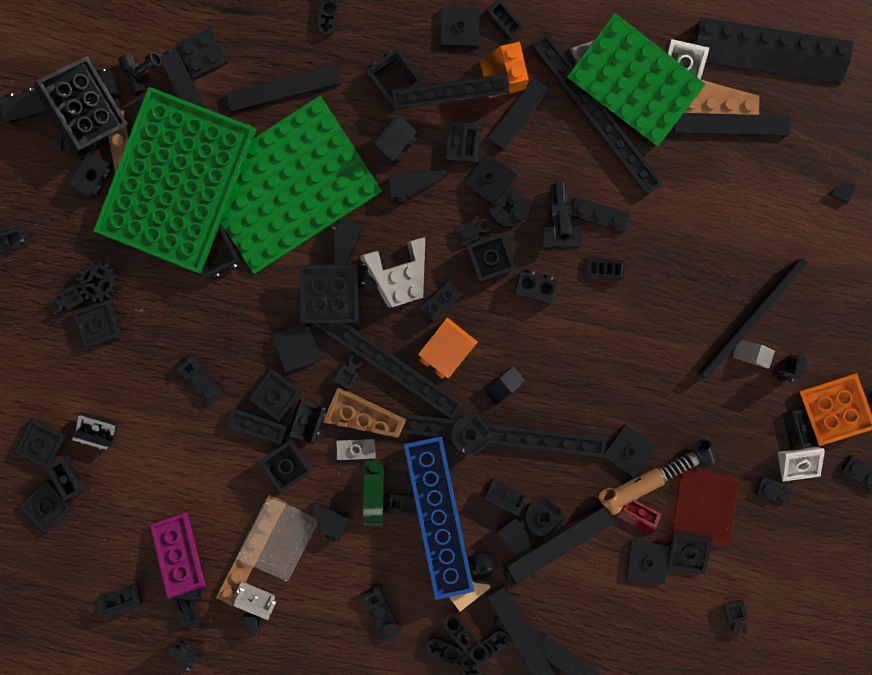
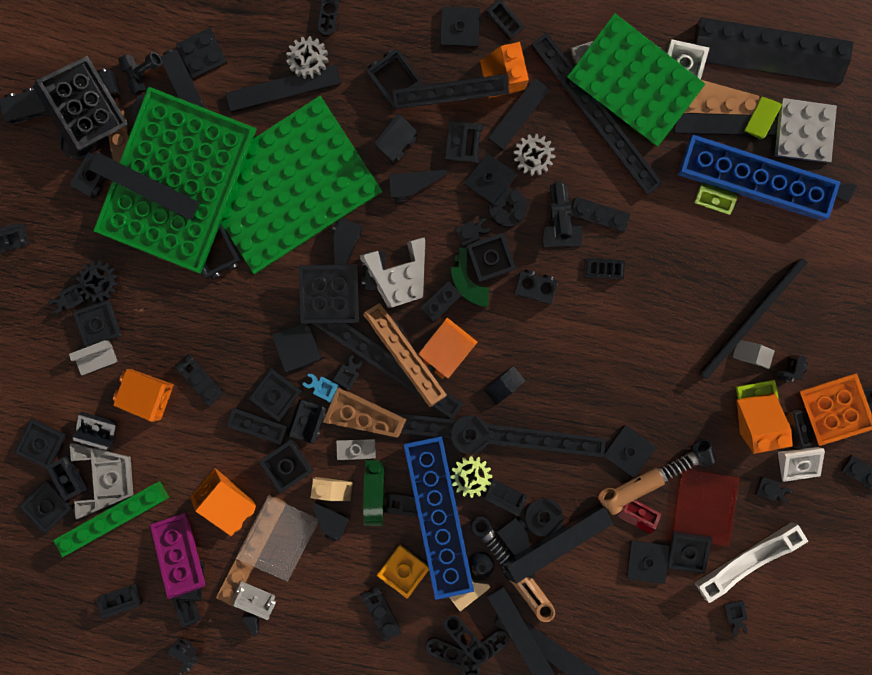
(94, 357): none -> light grey panel
(110, 478): none -> light grey wing
(111, 519): none -> green brick
(142, 395): none -> orange slope
(144, 186): none -> black tile
(222, 502): none -> orange slope
(301, 52): none -> light grey gear
(323, 388): none -> dark azure plate
(331, 489): none -> tan slope
(403, 571): none -> light orange plate
(405, 355): none -> medium nougat plate
(471, 292): none -> dark green arch
(479, 479): none -> yellowish green gear
(494, 543): none -> piece
(531, 143): none -> light grey gear
(716, 198): none -> lime slope
(757, 389): none -> lime plate
(758, 178): none -> blue brick
(762, 118): none -> lime slope
(763, 423): none -> orange slope
(776, 545): none -> white arch
(805, 130): none -> light grey plate

